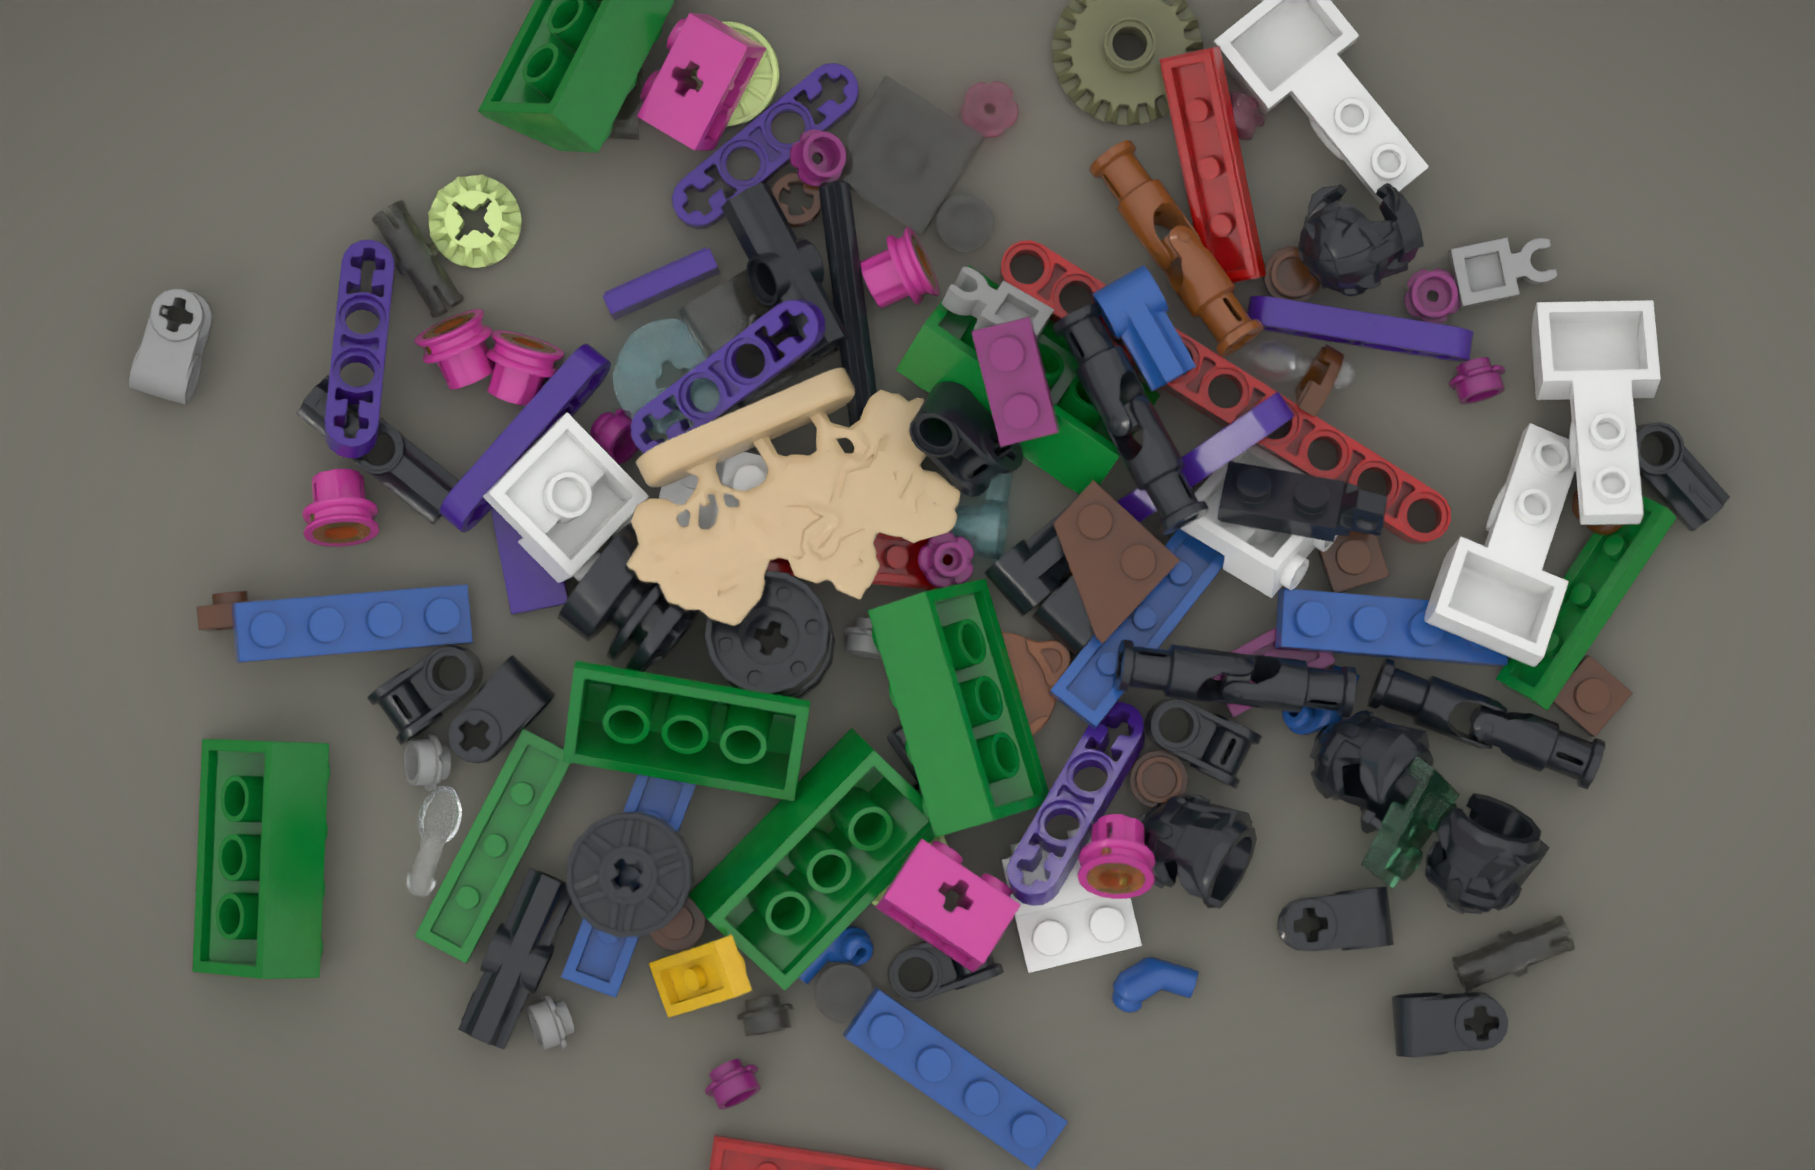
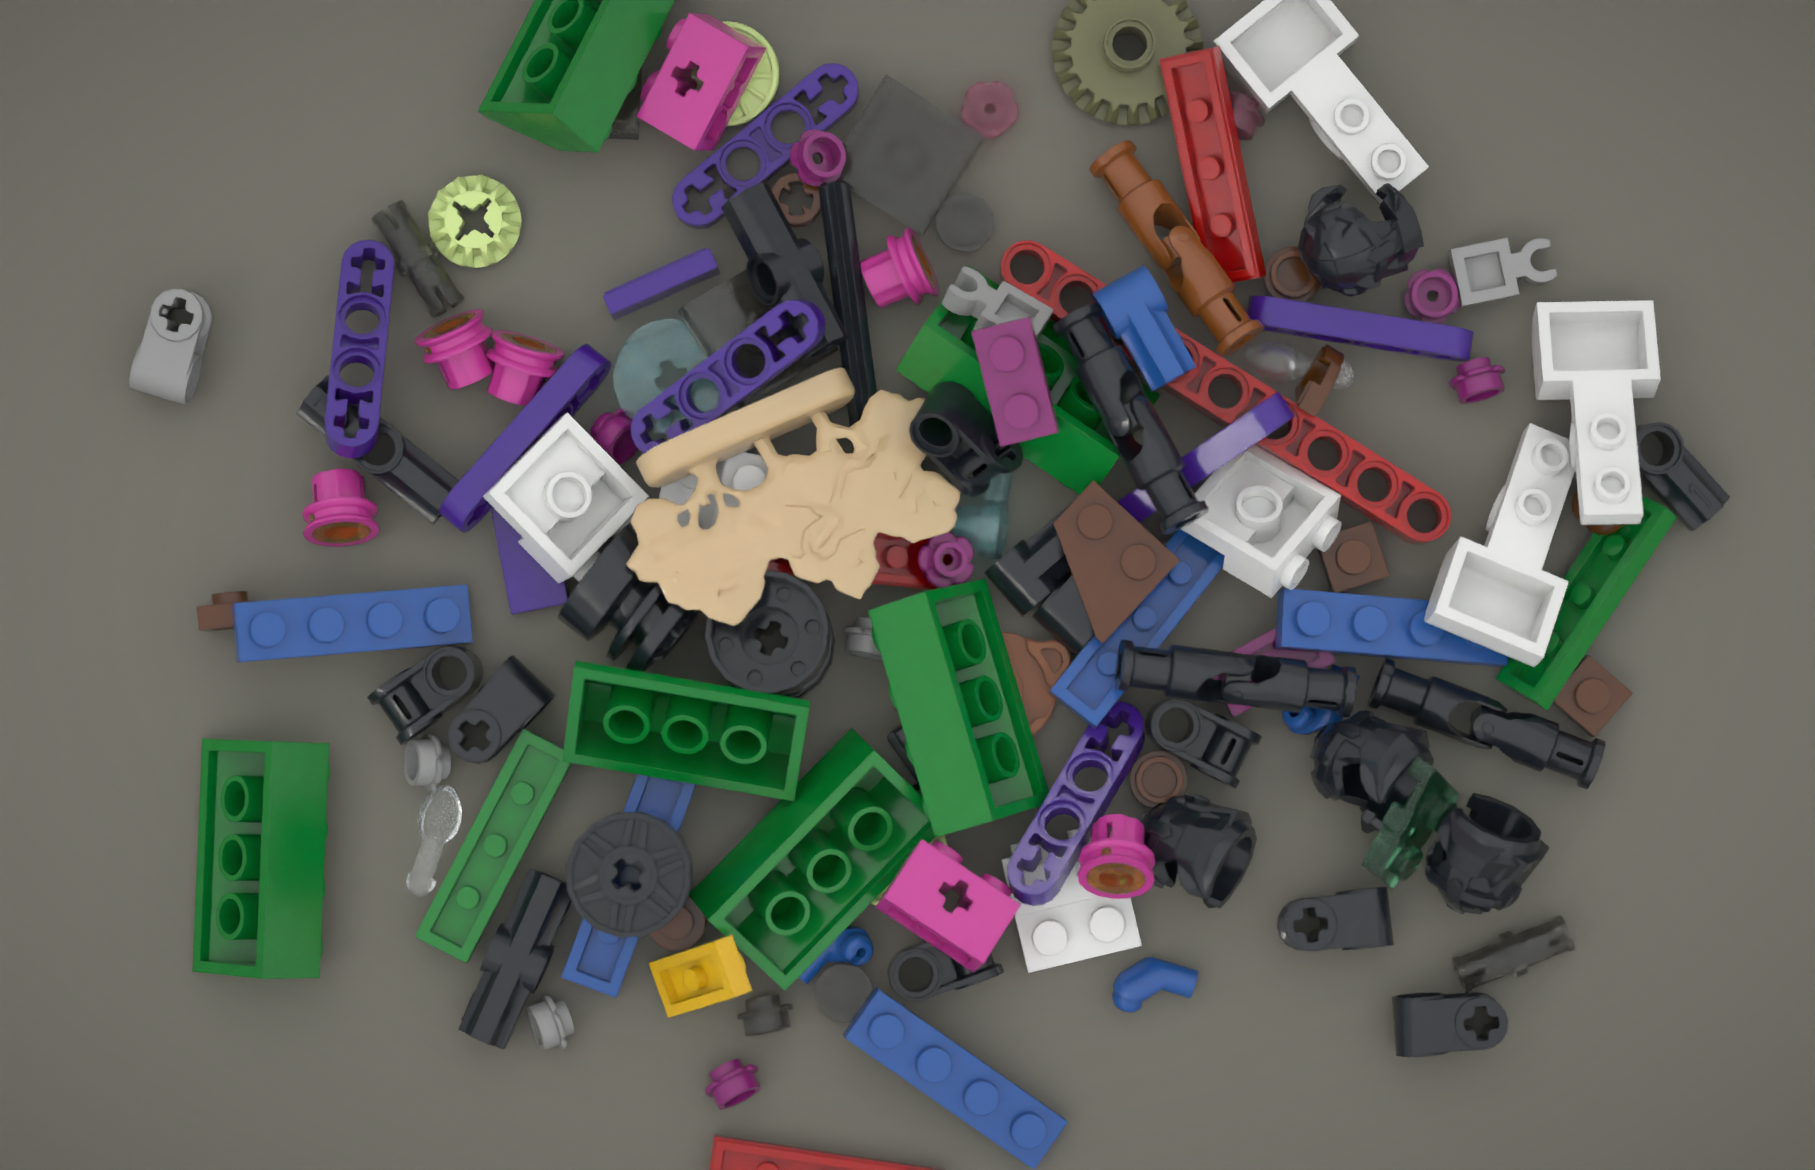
(1298, 503): black hinge -> none

